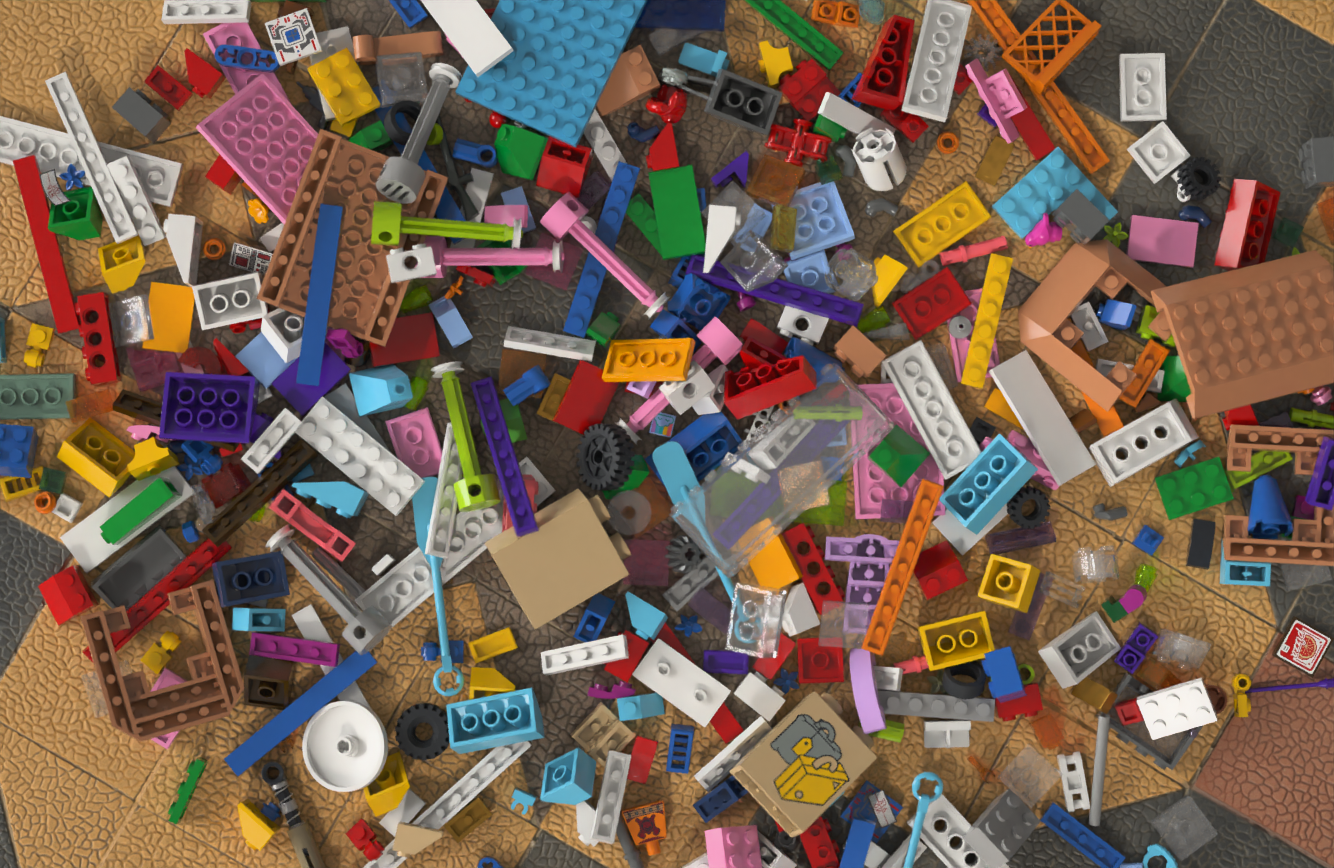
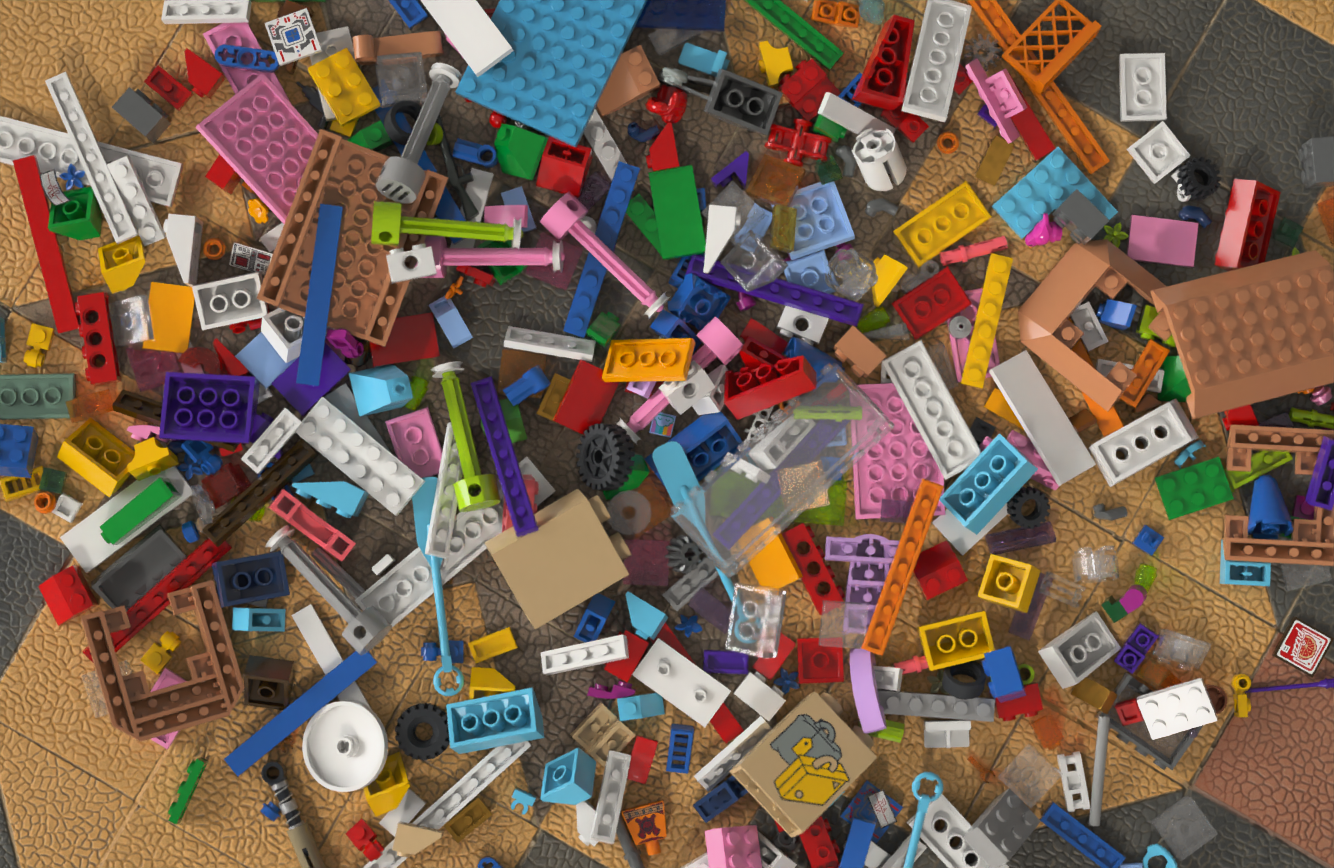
(255, 825): yellow slope -> none
(294, 649): magenta plate -> none
(416, 299): clear neon green cone -> none
(798, 611): white slope -> none
(898, 455): green slope -> none
(1201, 544): black slope -> none

